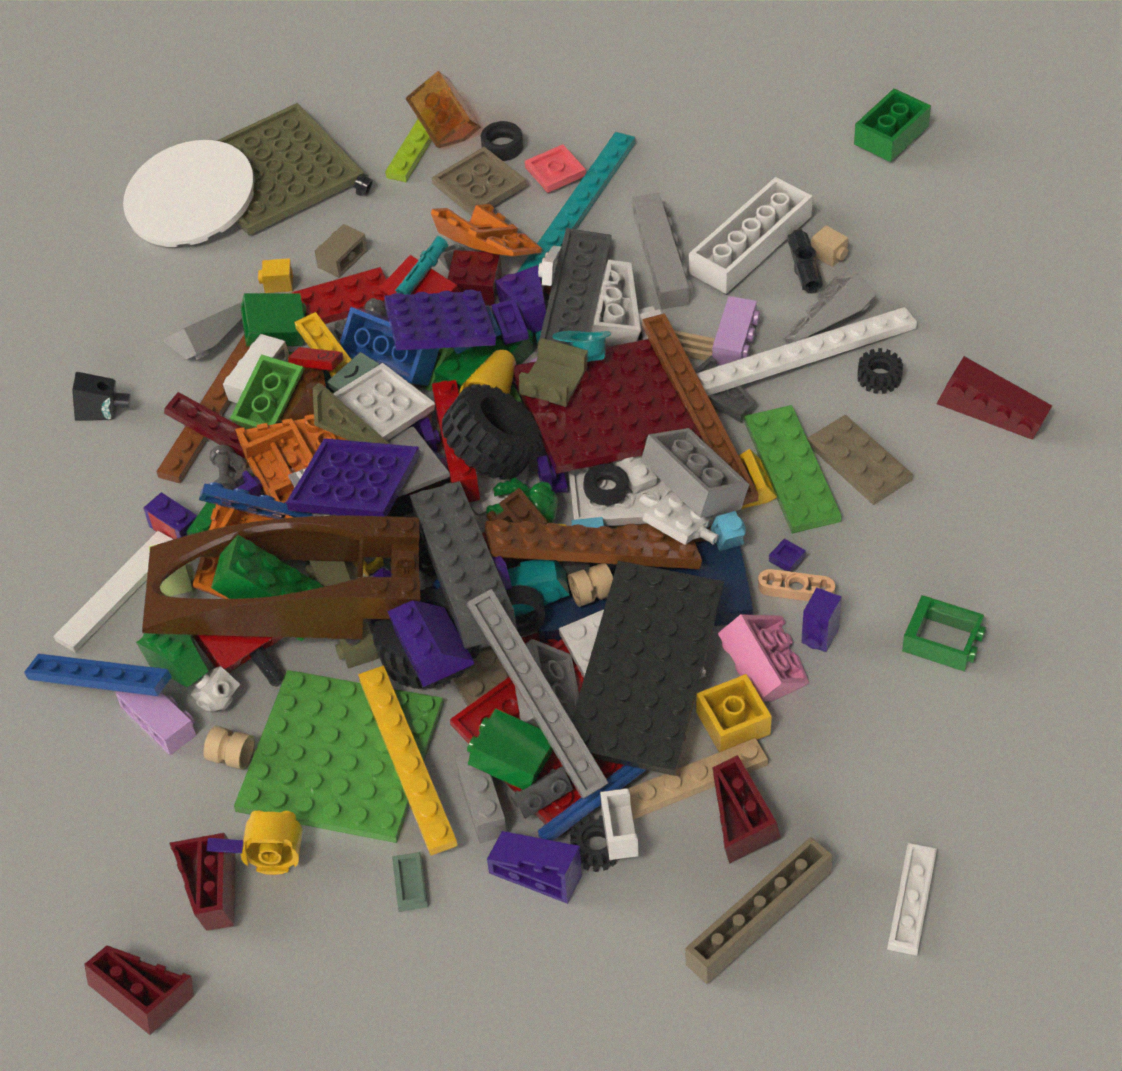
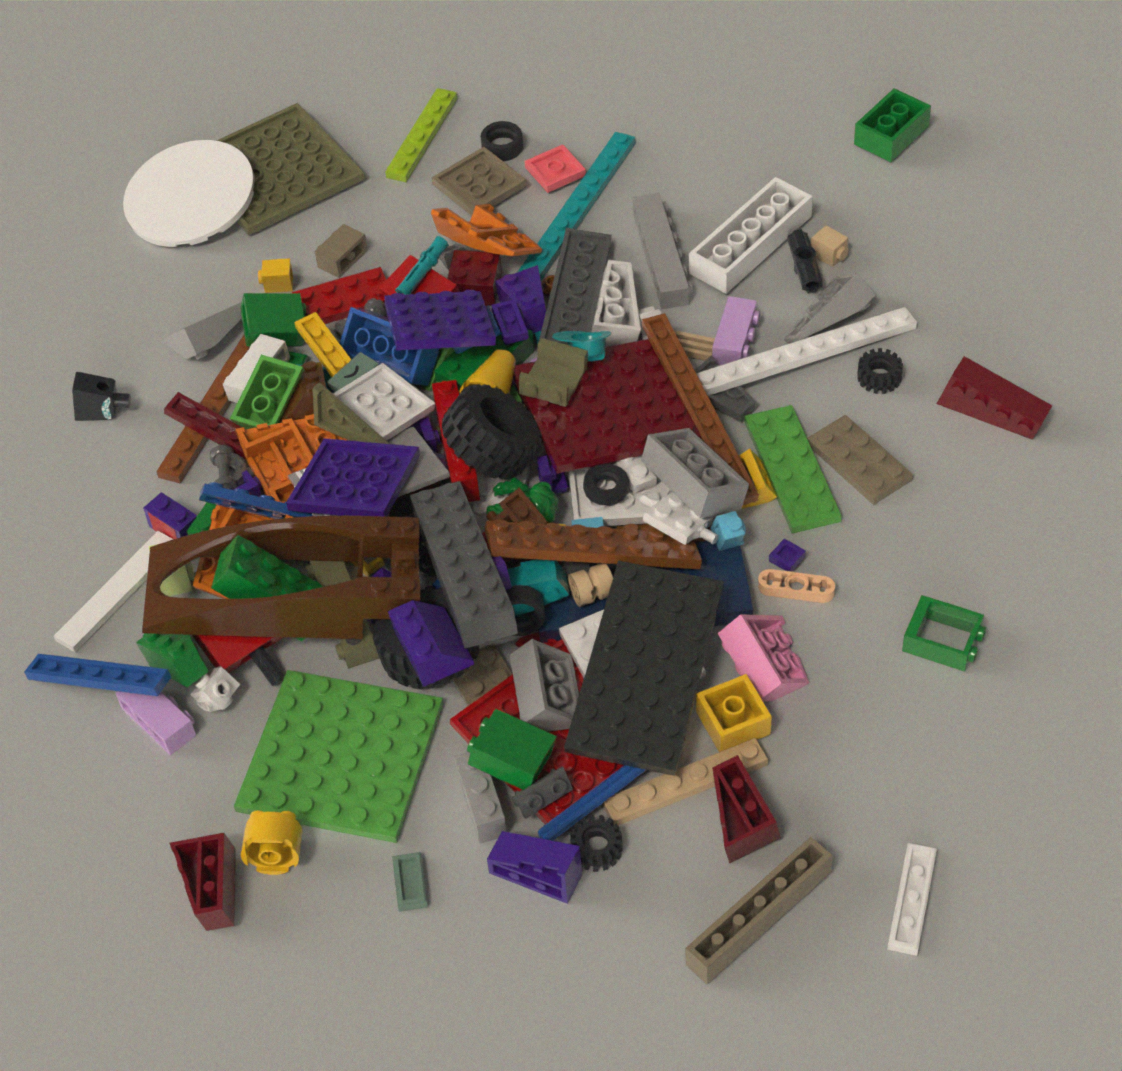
(137, 988): dark red wedge -> none
(224, 845): dark purple piece -> none
(230, 748): tan wheel -> none
(316, 358): red tile -> none
(363, 184): black plate -> none
(407, 761): yellow plate -> none
(442, 111): clear orange slope -> none
(537, 694): light grey plate -> none
(548, 266): white plate -> none
(619, 824): white panel -> none
(821, 619): dark purple brick -> none

